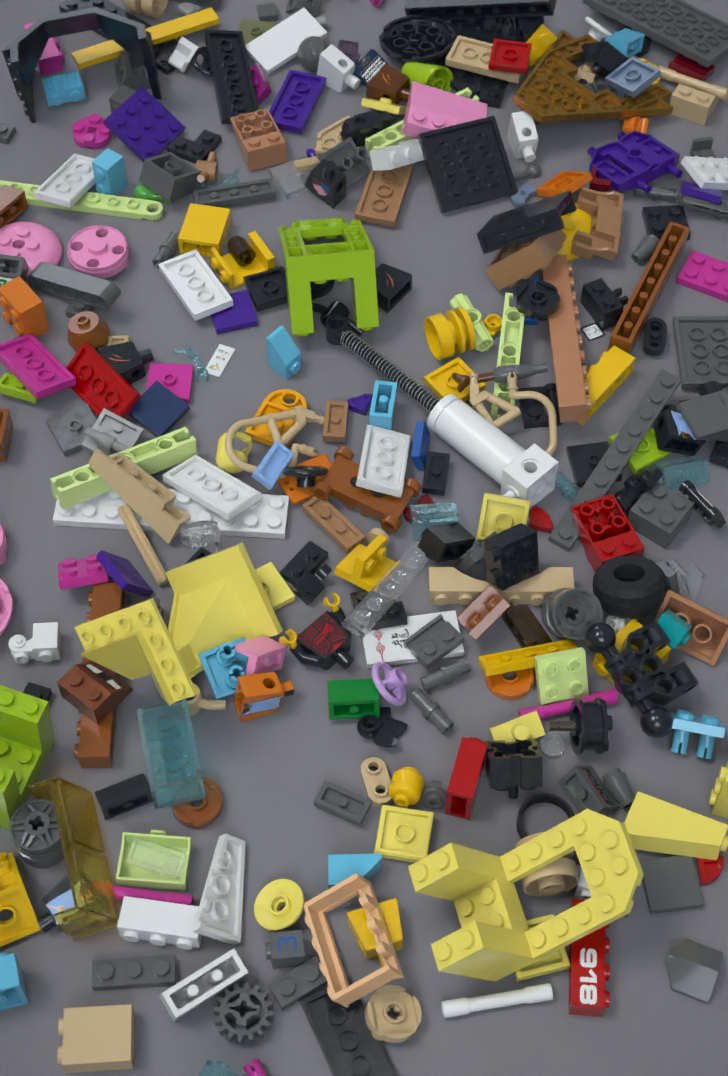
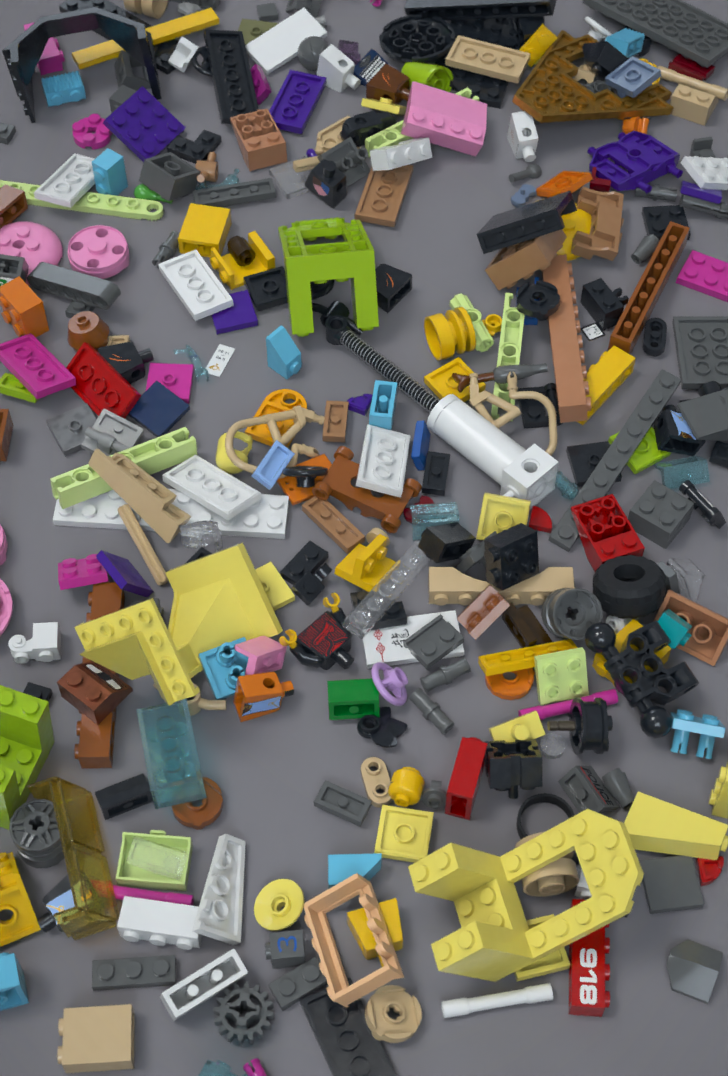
(467, 164): black plate -> none
(510, 56): red plate -> none
(637, 485): black plate -> none

